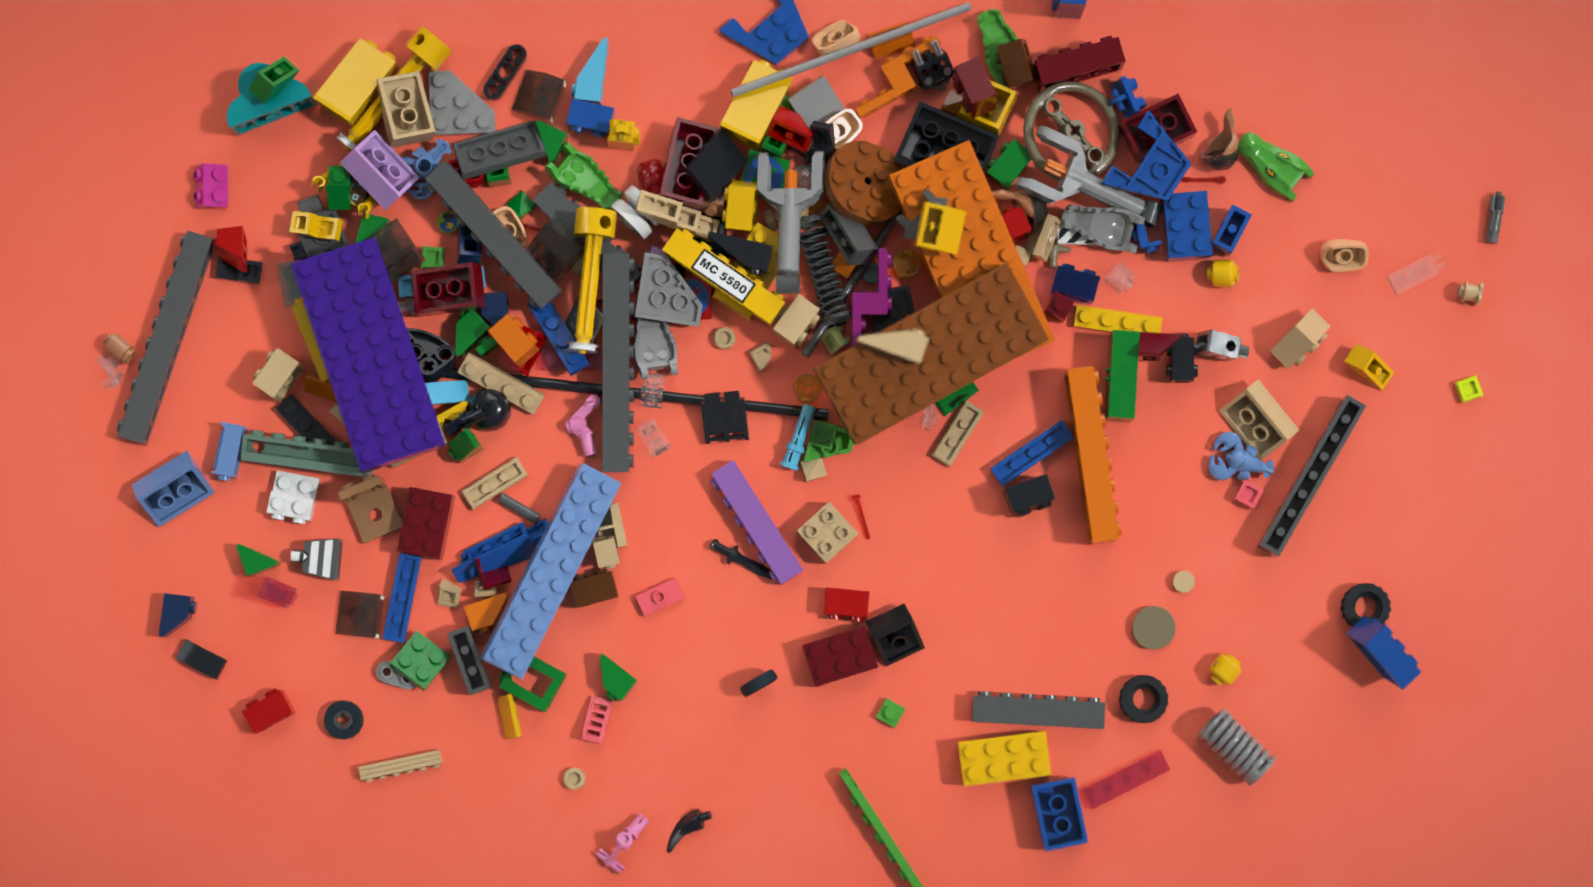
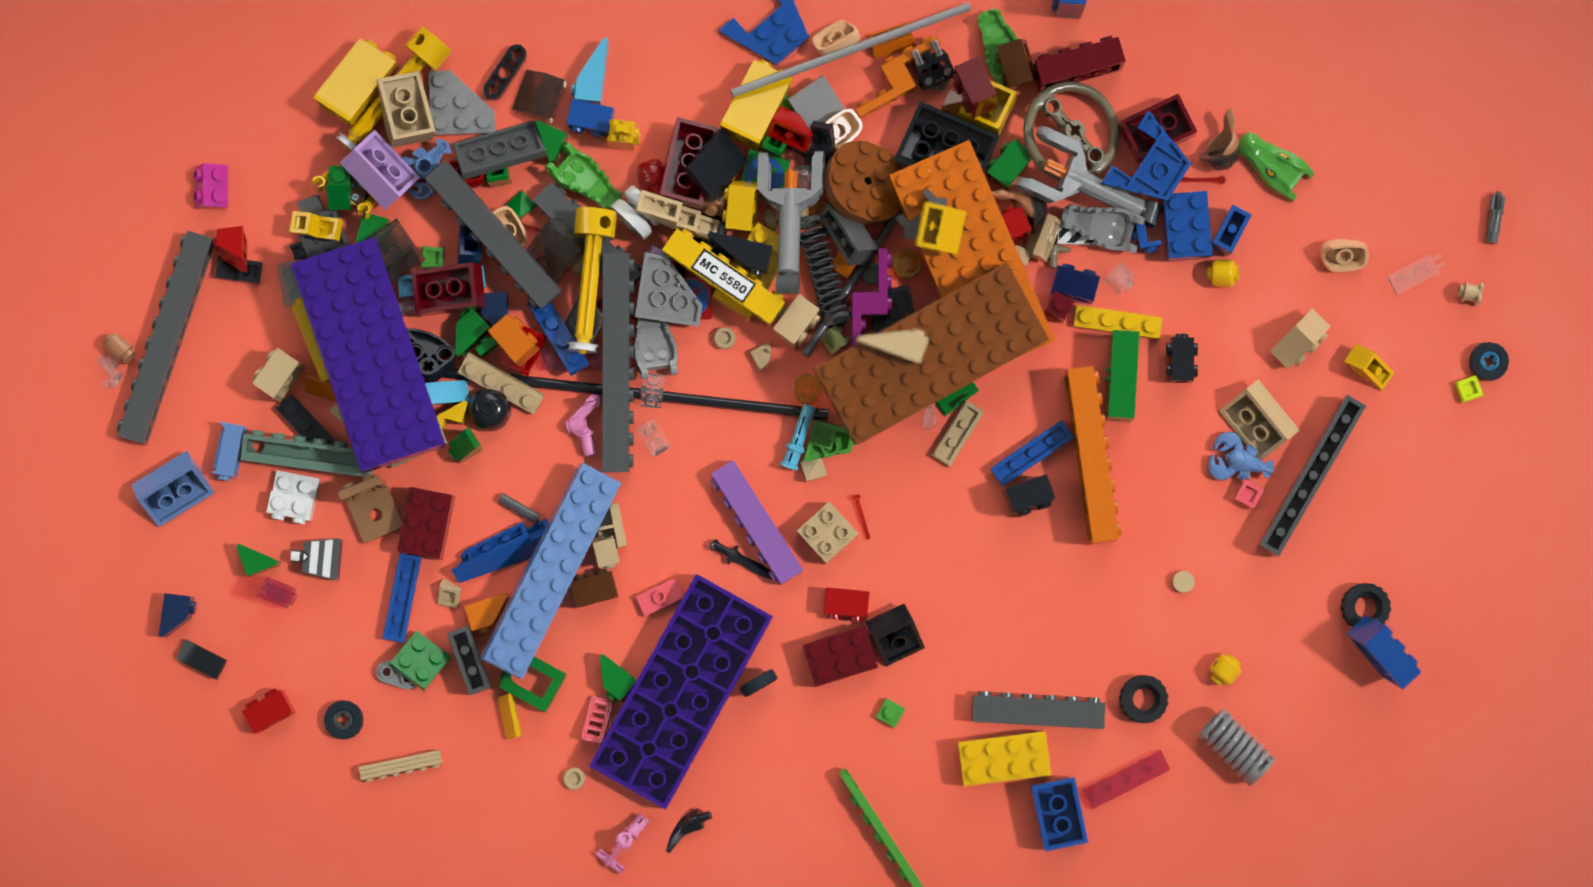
(250, 113): teal brick -> none
(273, 79): green slope -> none
(359, 614): clear smoke slope -> none
(447, 222): tile -> none
(465, 420): black pin -> none
(484, 594): tan slope -> none
(494, 483): tan tile -> none
(494, 577): dark red bracket -> none
(681, 691): none -> dark purple brick
(724, 416): black plate -> none
(1125, 98): blue hips -> none
(1153, 627): dark tan tile -> none
(1154, 345): dark red slope -> none
(1221, 345): torso -> none
(1499, 357): none -> black bush

